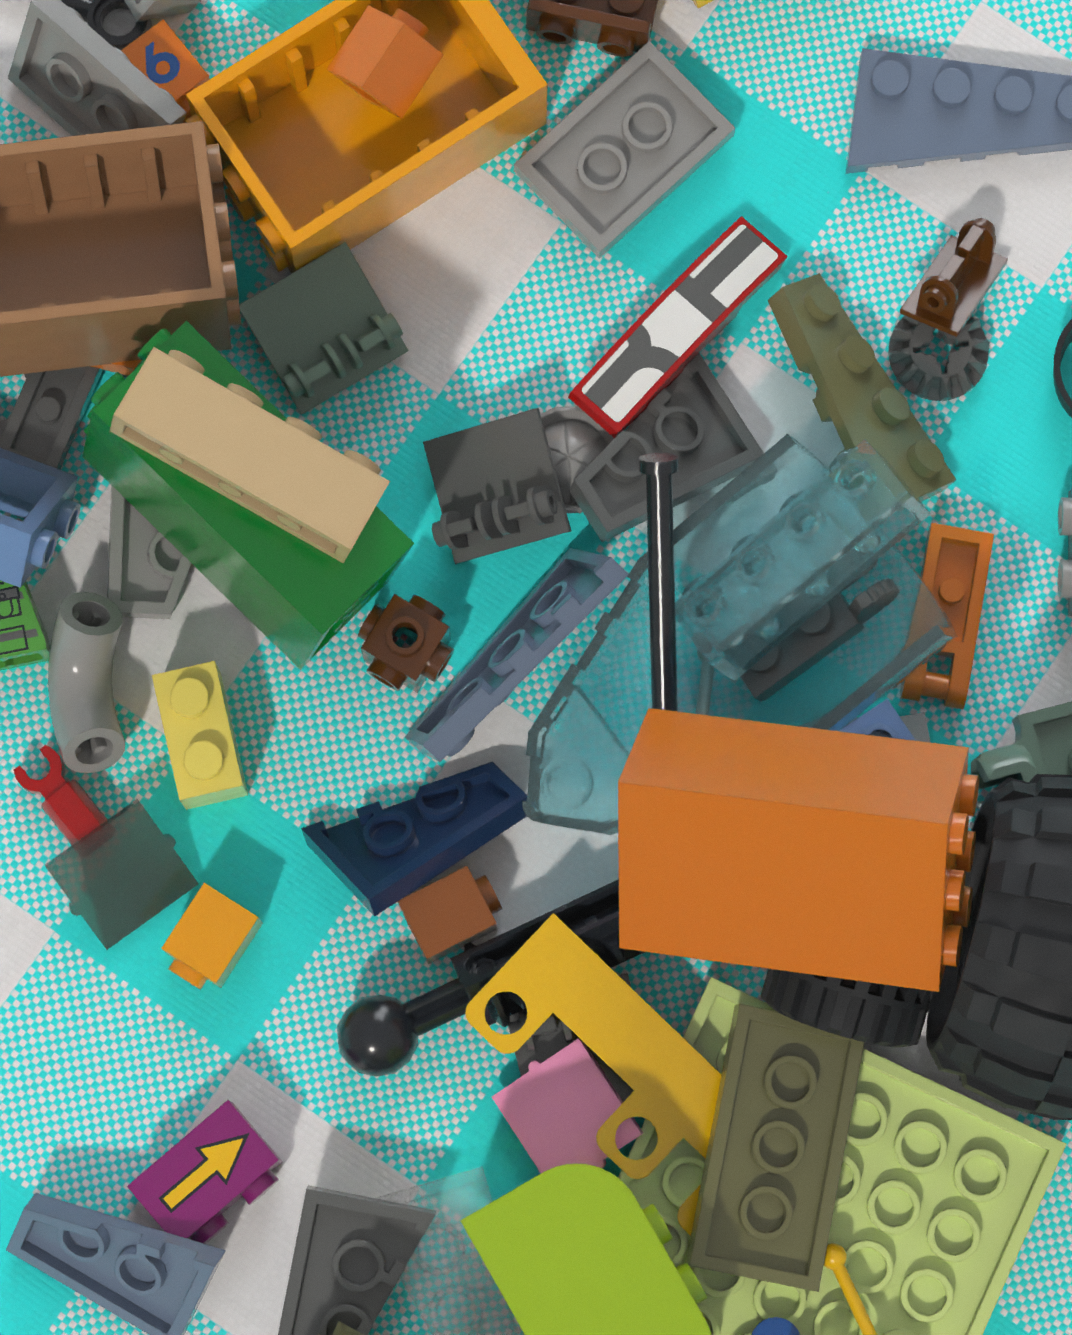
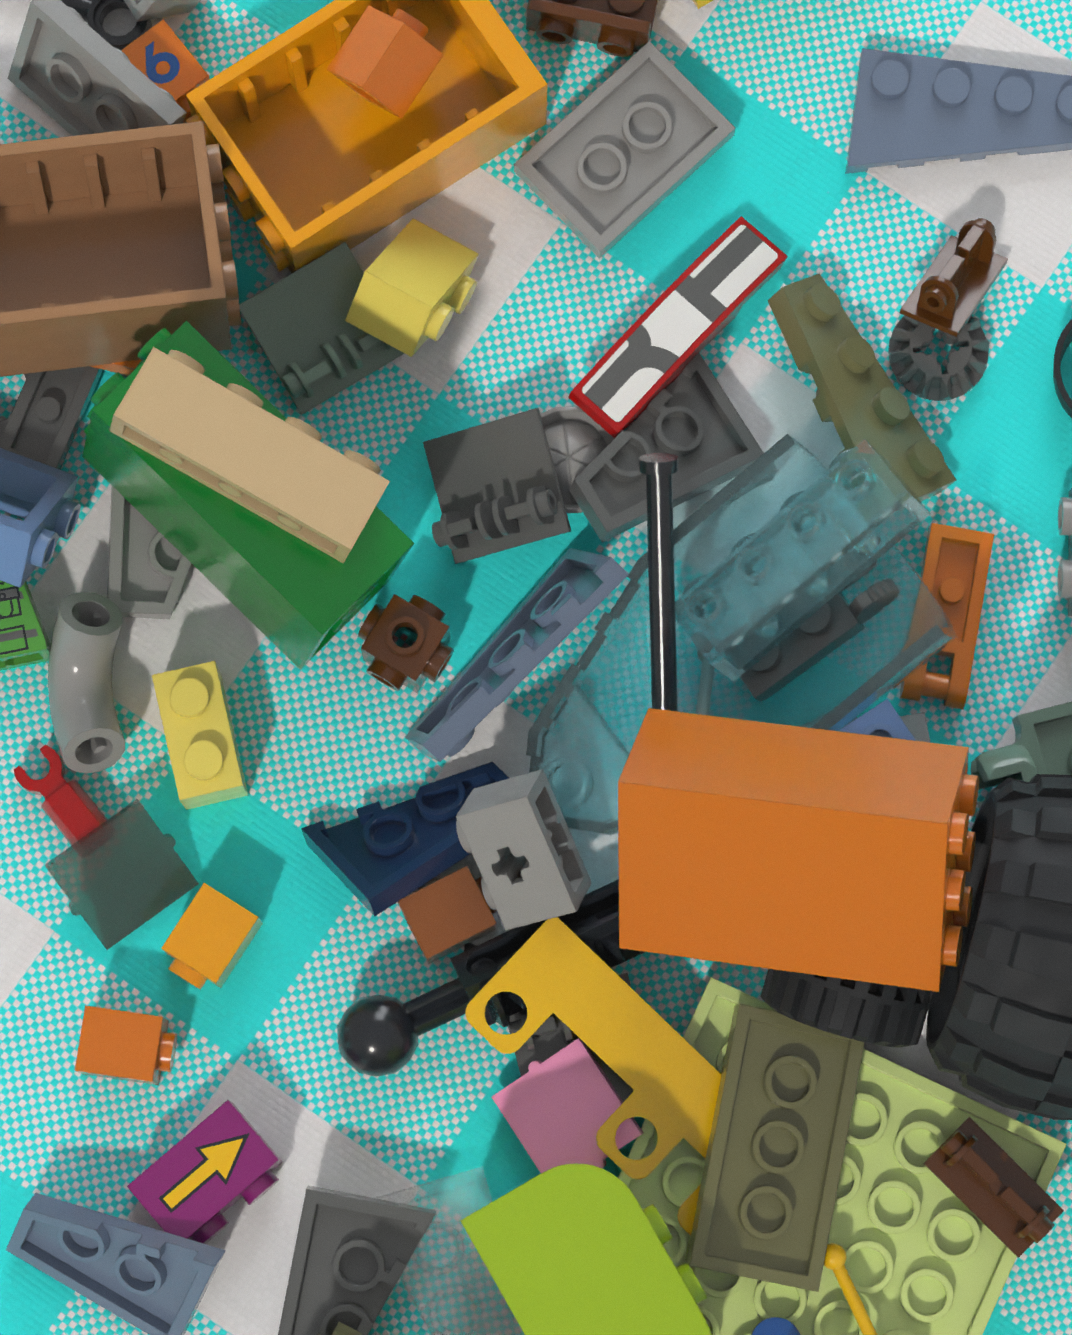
(125, 1045): none -> orange brick
(414, 288): none -> light yellow brick
(523, 850): none -> light grey brick
(994, 1187): none -> reddish brown hinge

